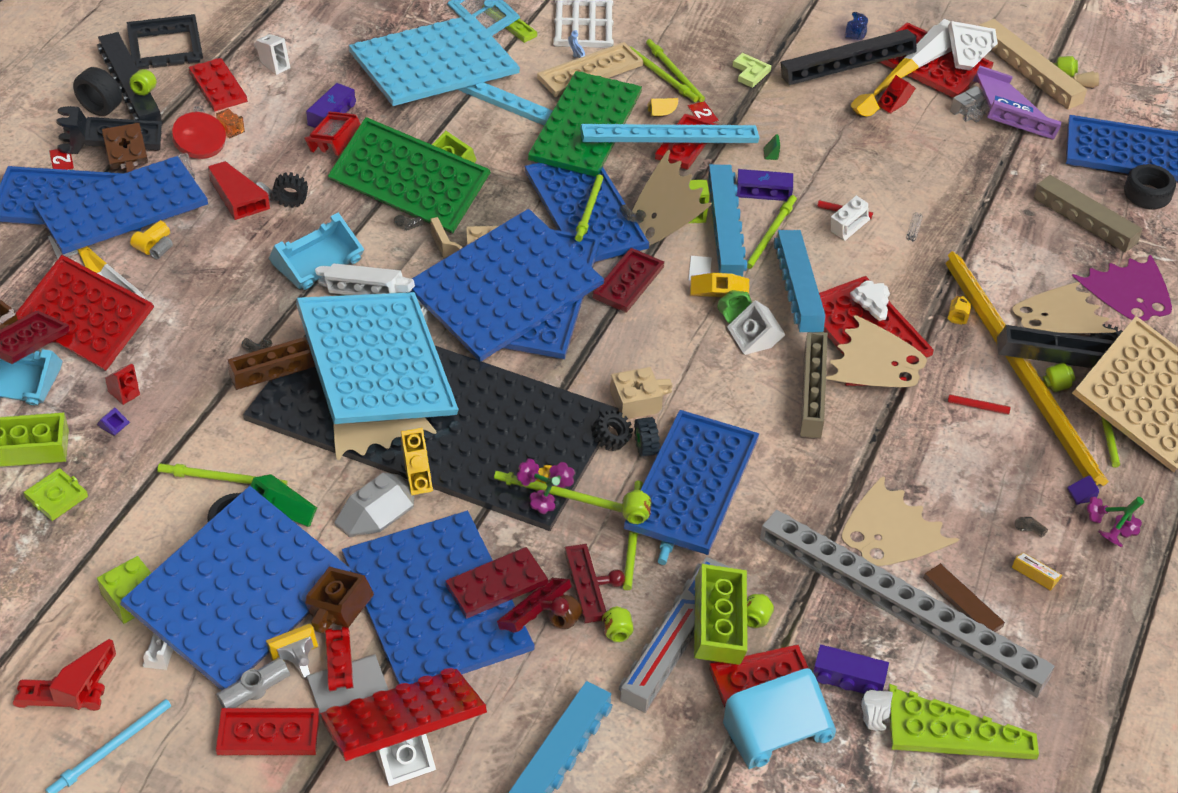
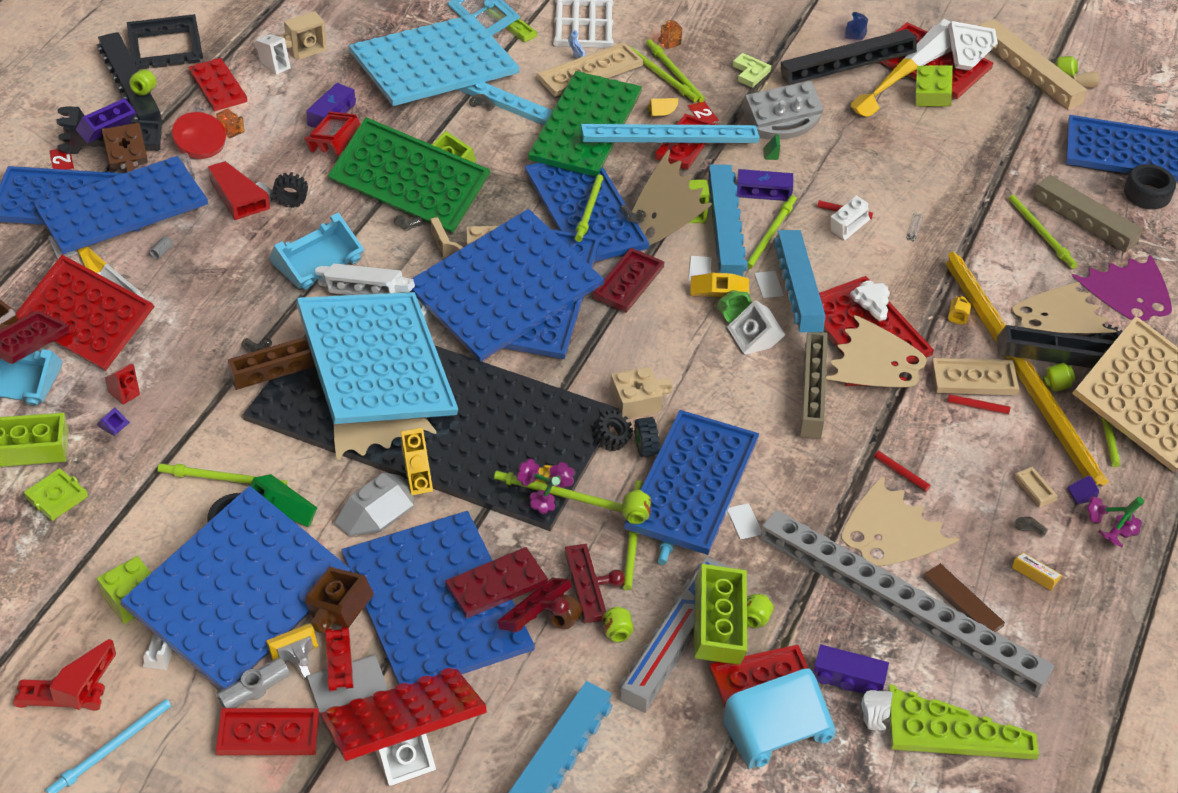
(97, 91): black tyre -> none
(113, 115): none -> dark purple brick
(147, 239): yellow piece -> none
(305, 35): none -> tan hinge
(481, 99): none -> clear smoke arm
(669, 31): none -> clear orange brick
(744, 521): none -> white sticker
(769, 284): none -> white sticker
(783, 109): none -> light grey piece
(896, 94): red slope -> none
(902, 471): none -> red bar
(934, 86): none -> lime brick
(970, 104): clear hips -> none
(974, 376): none -> tan plate
(1010, 106): medium lavender piece -> none
(1035, 487): none -> tan tile
(1061, 251): none -> lime bar

